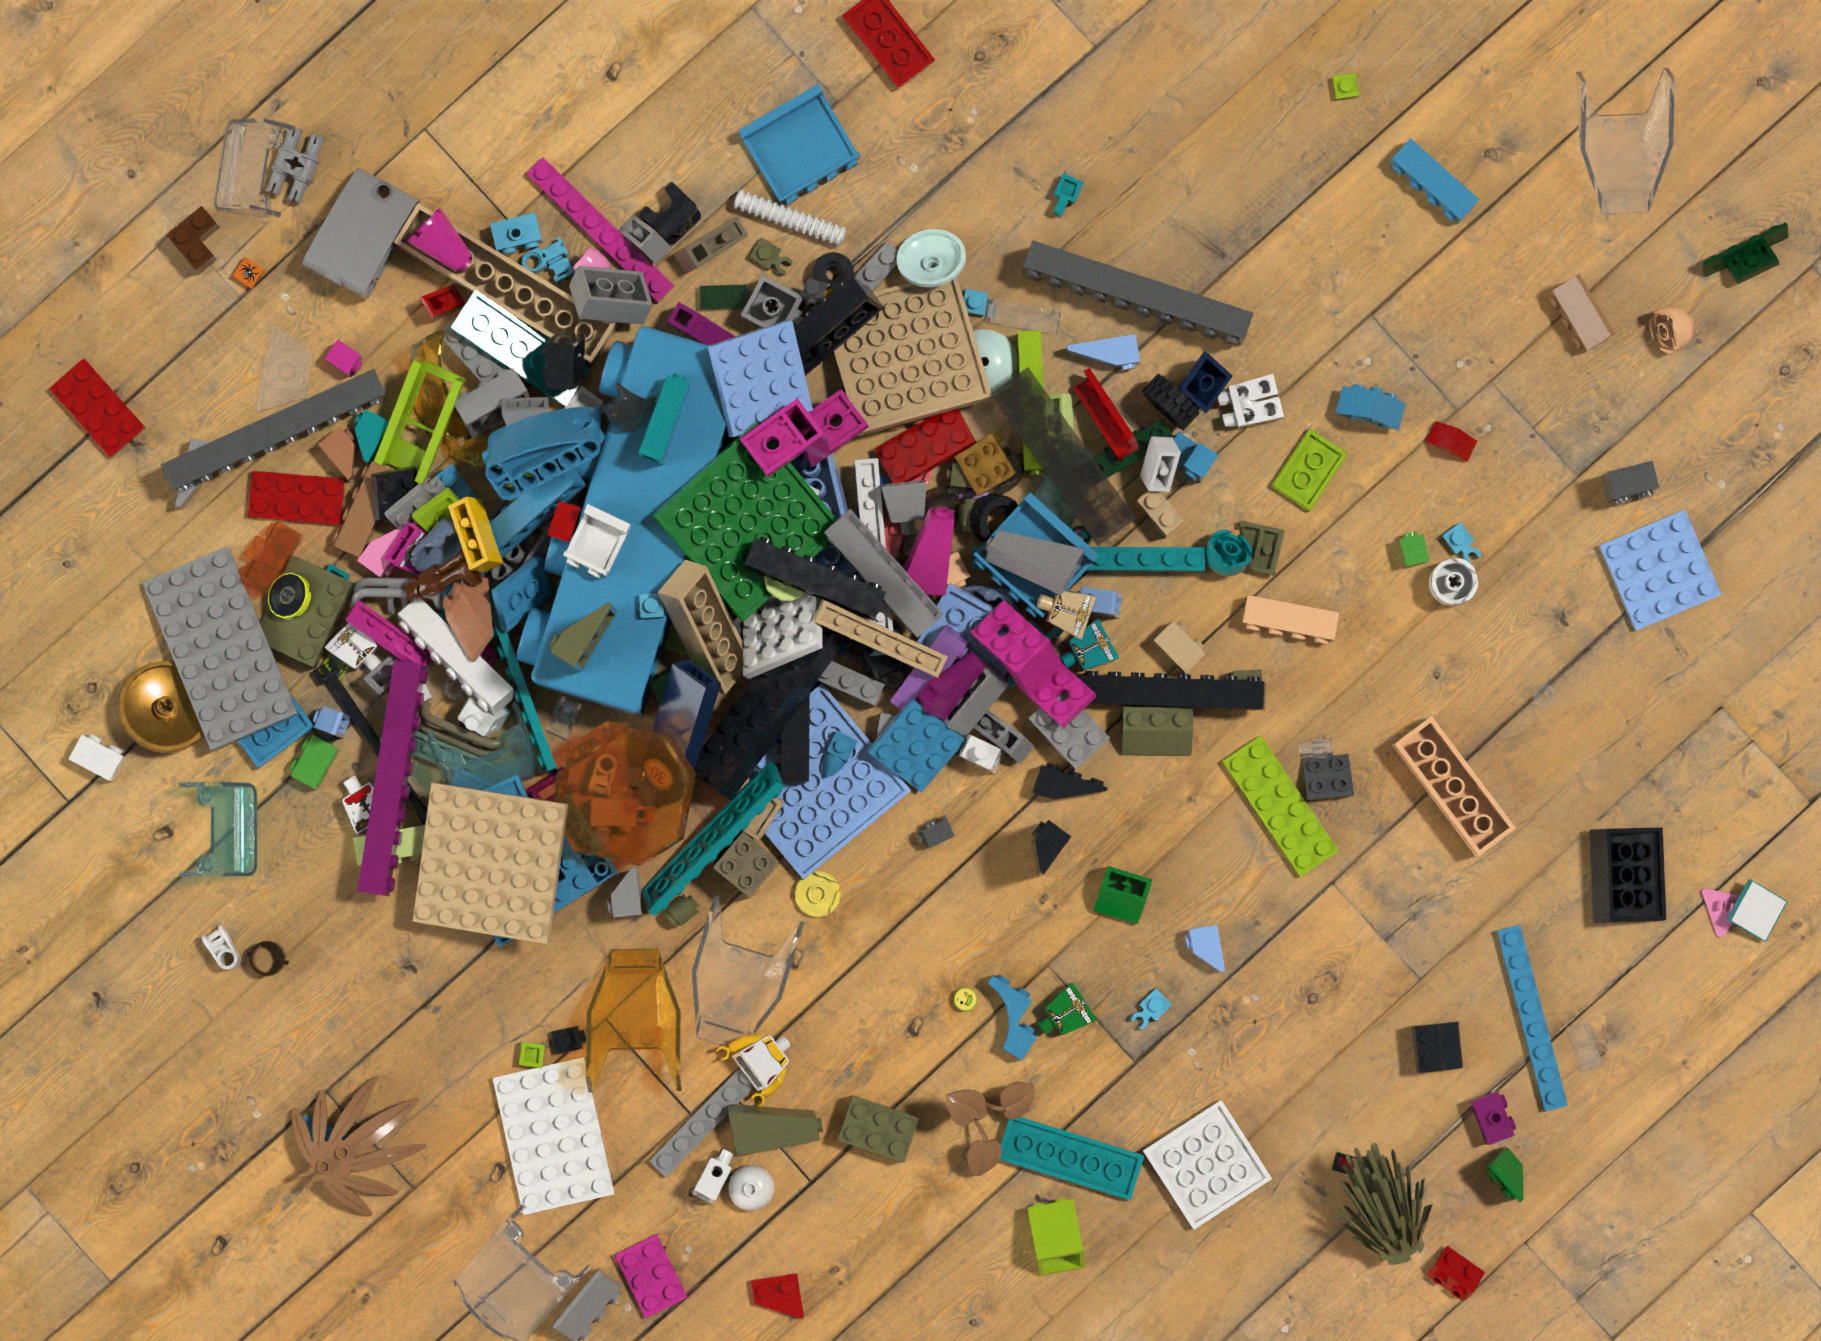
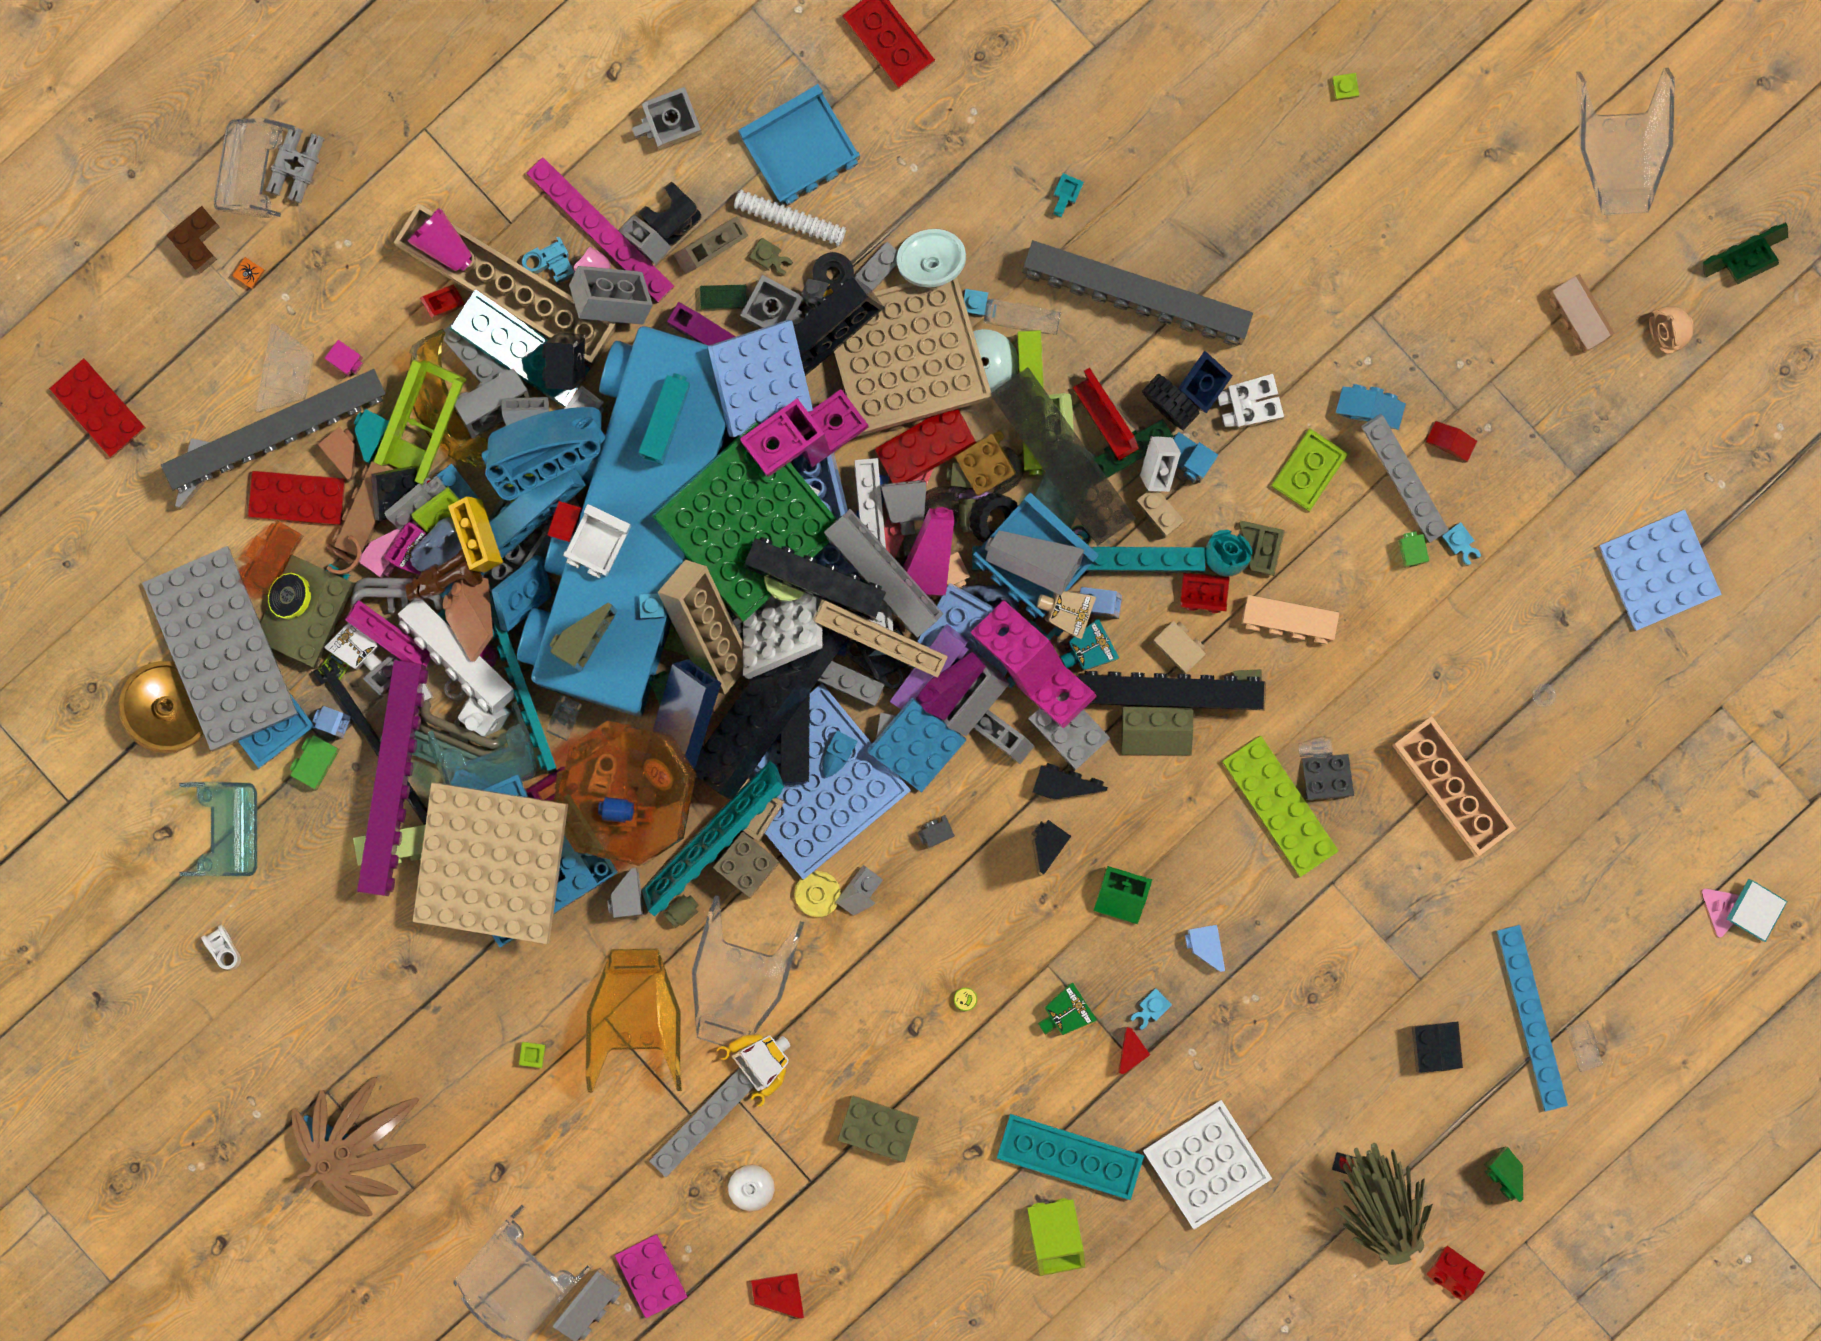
(97, 757): white brick -> none
(252, 958): dark brown piece -> none
(354, 563): none -> nougat helmet
(358, 803): torso -> none
(360, 234): light grey panel -> none
(516, 234): medium azure brick -> none
(553, 1136): white plate -> none
(568, 1039): black bracket -> none
(616, 810): none -> blue brick
(628, 409): clear smoke piece -> none
(663, 131): none -> light grey hinge
(710, 1186): white torso -> none
(771, 1128): olive slope -> none
(860, 889): none -> light grey slope
(970, 1107): medium nougat plant -> none
(981, 753): white torso -> none
(1019, 1037): dark azure arch -> none
(1112, 352): light blue slope -> none
(1132, 1051): none -> red slope
(1204, 592): none -> red bracket
(1404, 478): none -> light grey plate
(1434, 181): dark azure brick -> none
(1466, 580): white brick -> none
(1492, 1117): magenta brick -> none
(1627, 874): black slope -> none
(1630, 481): dark grey brick -> none

